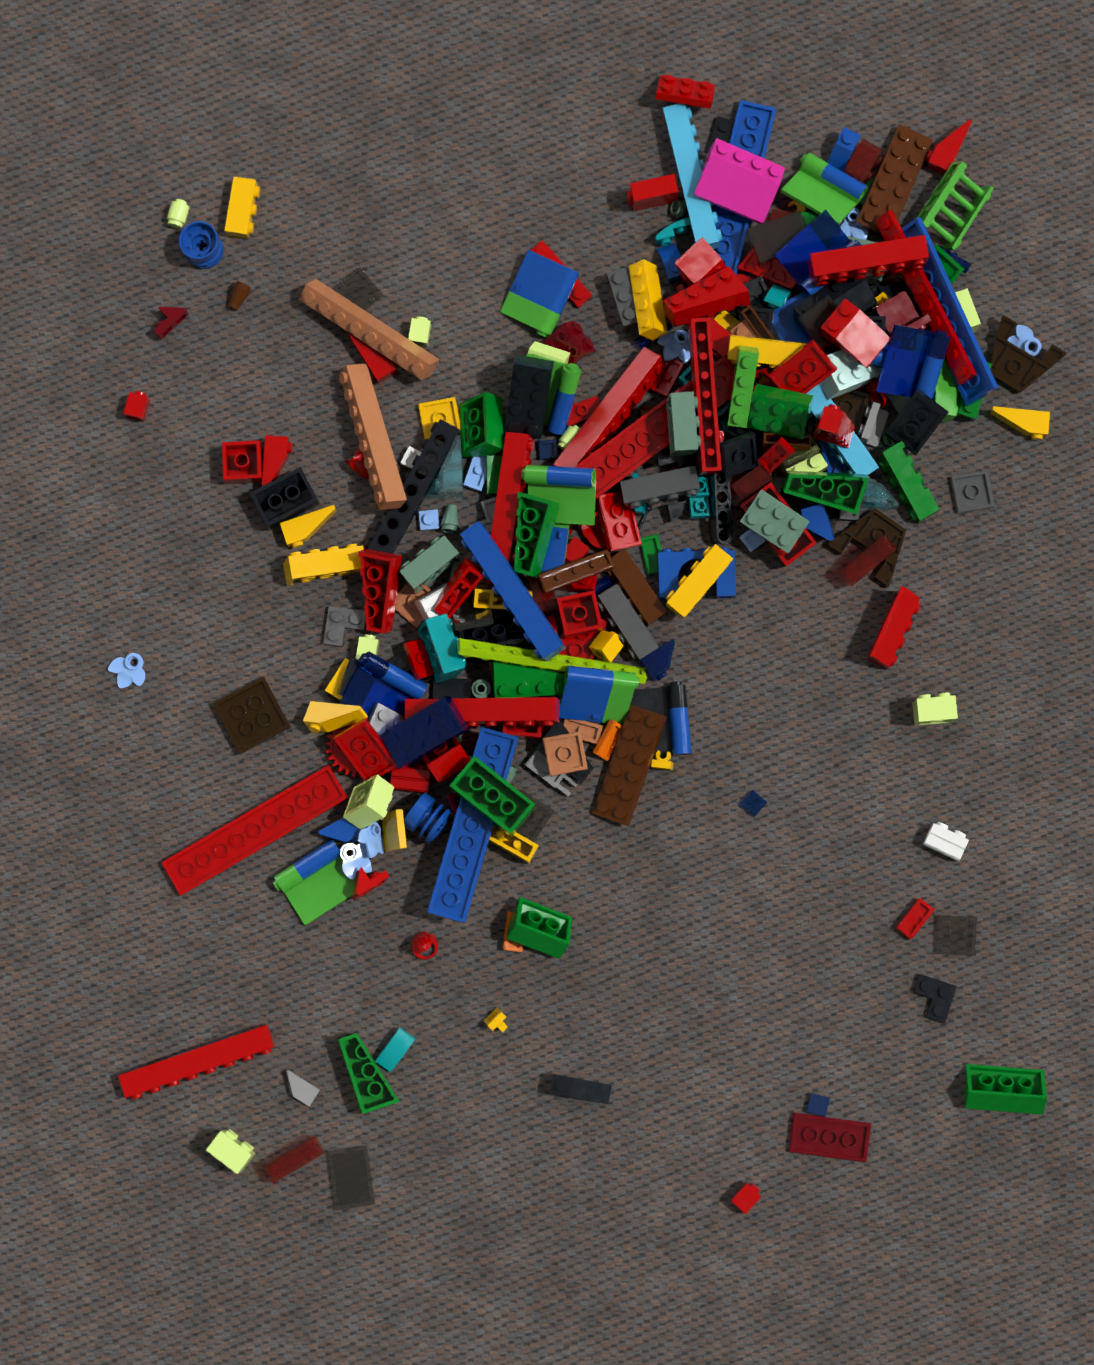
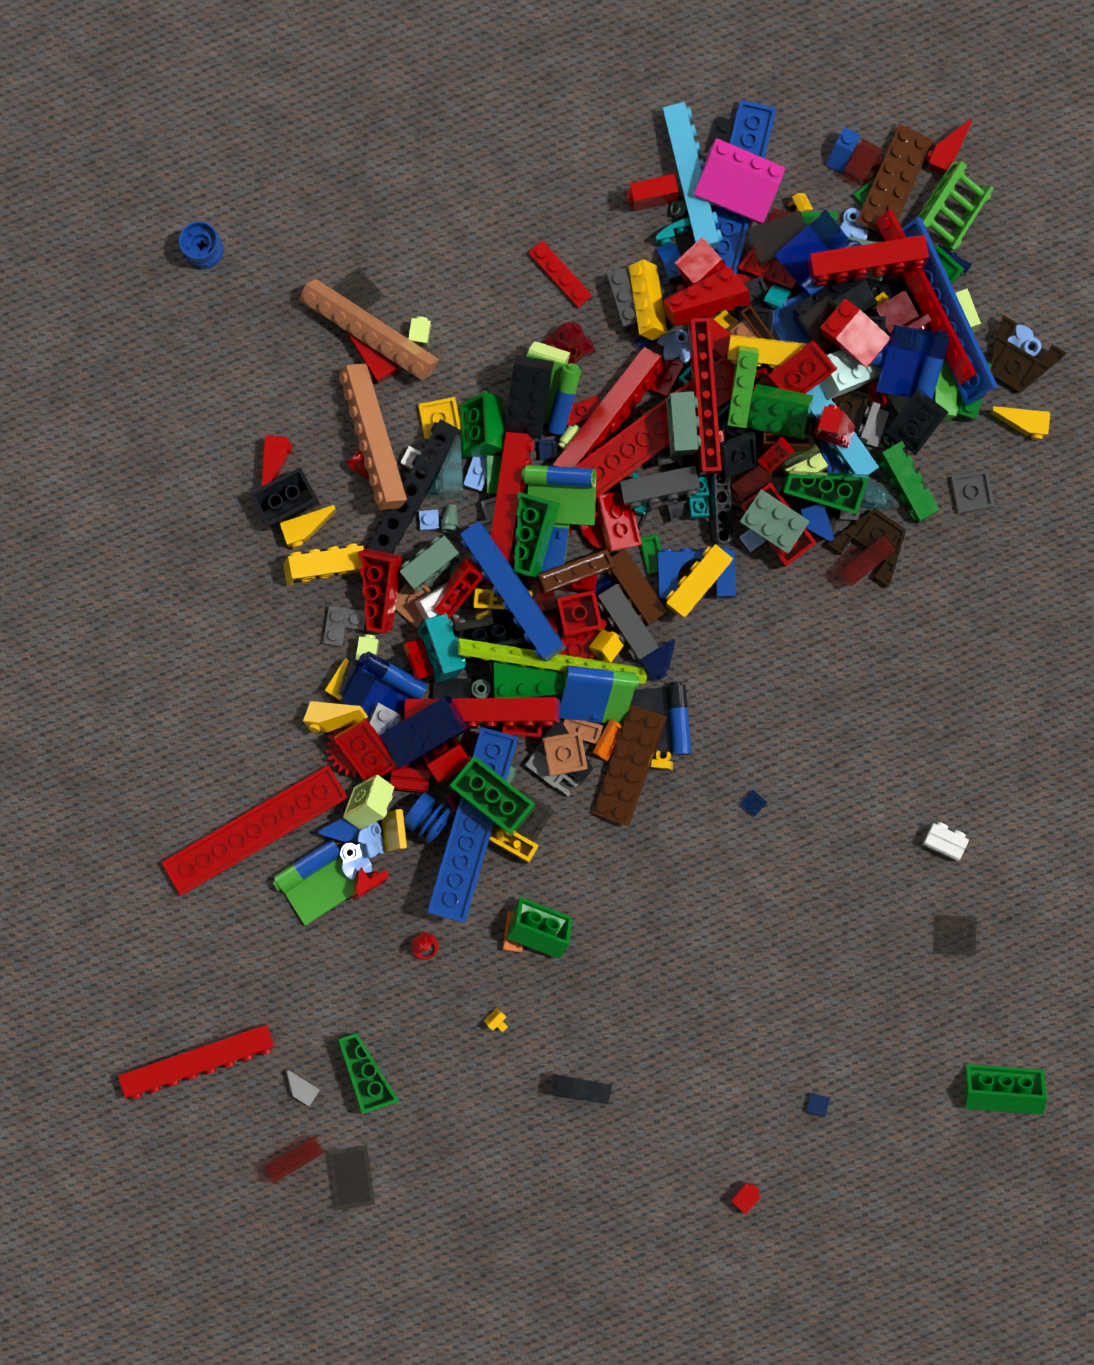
(126, 673): light blue plate -> none
(137, 406): red brick -> none
(174, 316): dark red slope -> none
(177, 213): yellowish green brick -> none
(231, 1150): yellowish green brick -> none
(239, 294): reddish brown cone -> none
(242, 207): yellow brick -> none
(242, 461): red brick -> none
(251, 715): dark brown plate -> none
(395, 1049): teal slope -> none
(539, 293): blue door -> none
(576, 550): red brick -> none
(685, 91): red plate -> none
(824, 188): bright green door -> none
(829, 1137): dark red tile -> none
(893, 628): red slope -> none
(915, 918): red plate -> none
(934, 709): yellowish green brick -> none
(941, 994): black plate -> none

